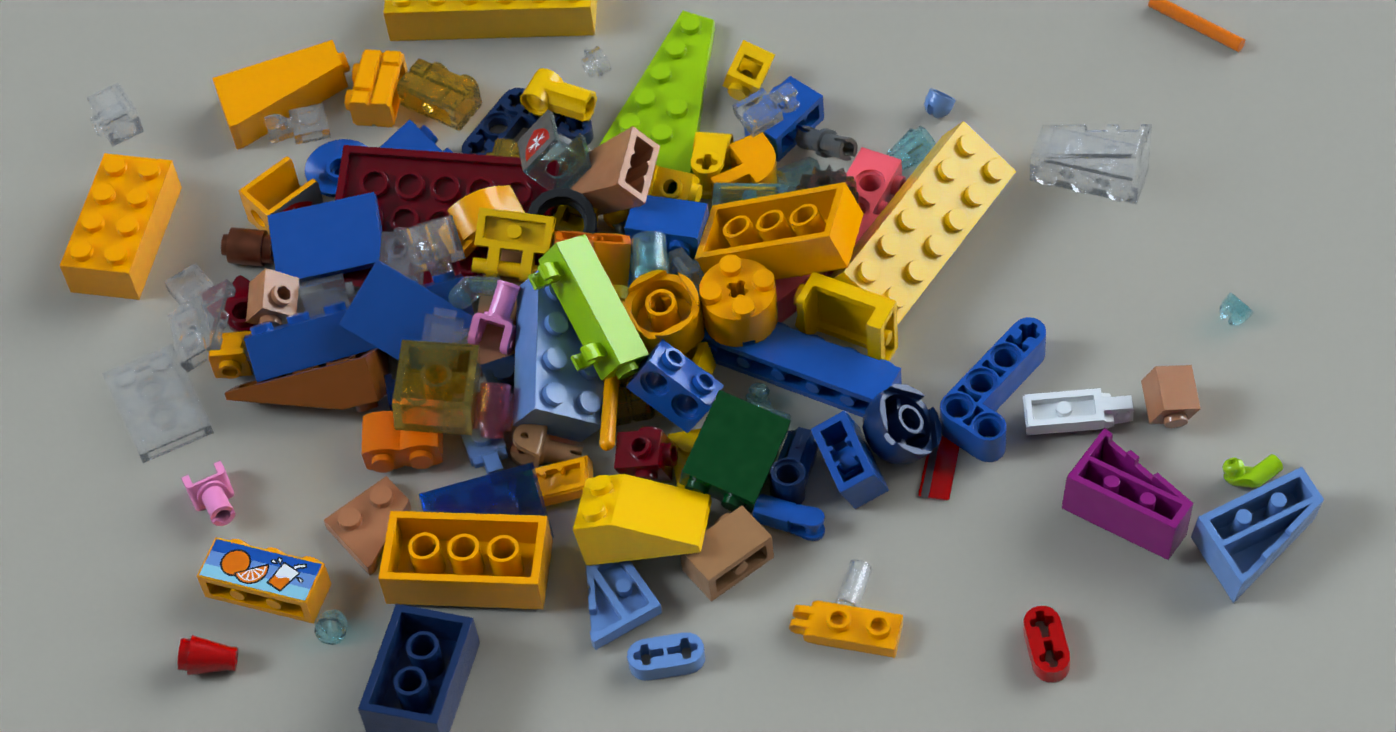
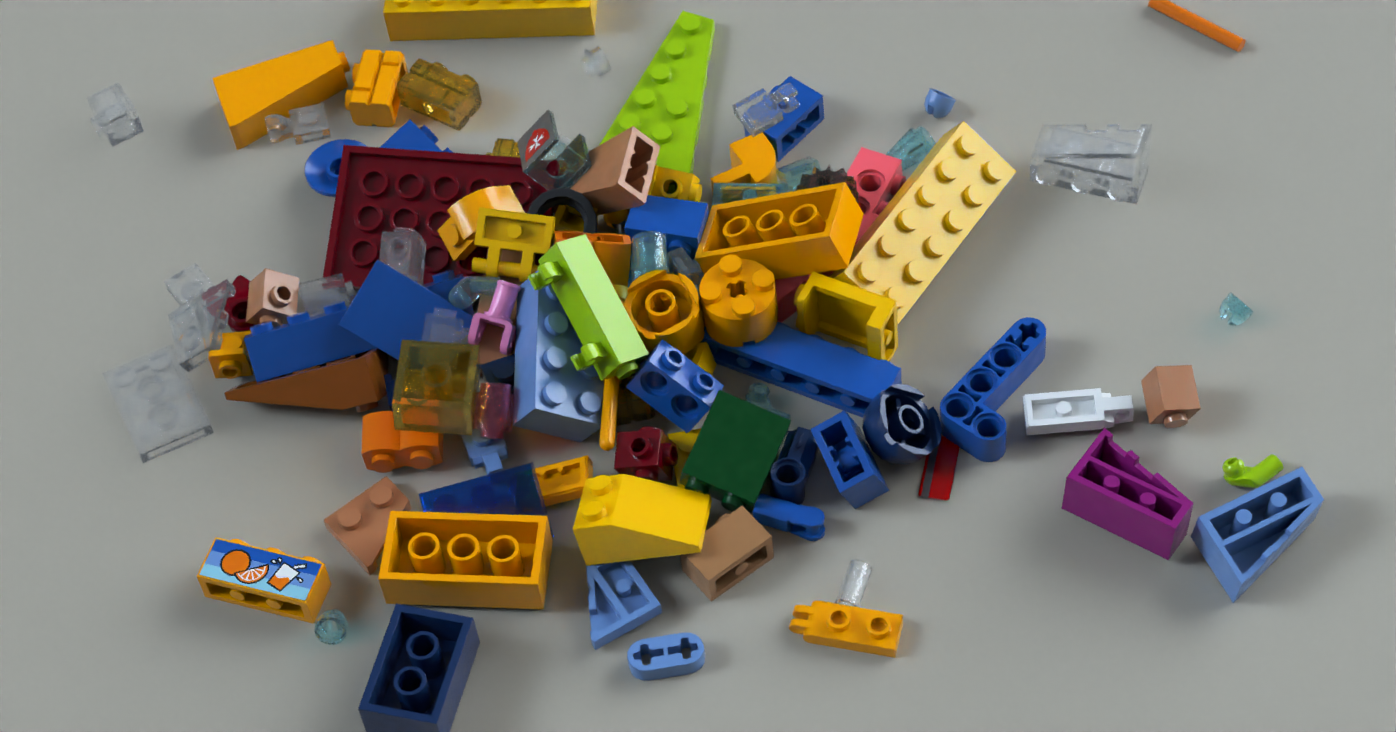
(121, 226): light orange brick -> none
(205, 656): red cone -> none
(212, 495): bright pink piece -> none
(247, 247): copper brick -> none
(277, 192): light orange piece -> none
(327, 237): blue tile -> none
(433, 245): clear brick -> none
(516, 119): dark blue beam -> none
(539, 447): medium nougat piece -> none
(549, 92): yellow piece -> none
(710, 158): yellow piece -> none
(747, 70): yellow brick -> none
(826, 143): dark grey pin -> none
(1038, 646): red beam -> none

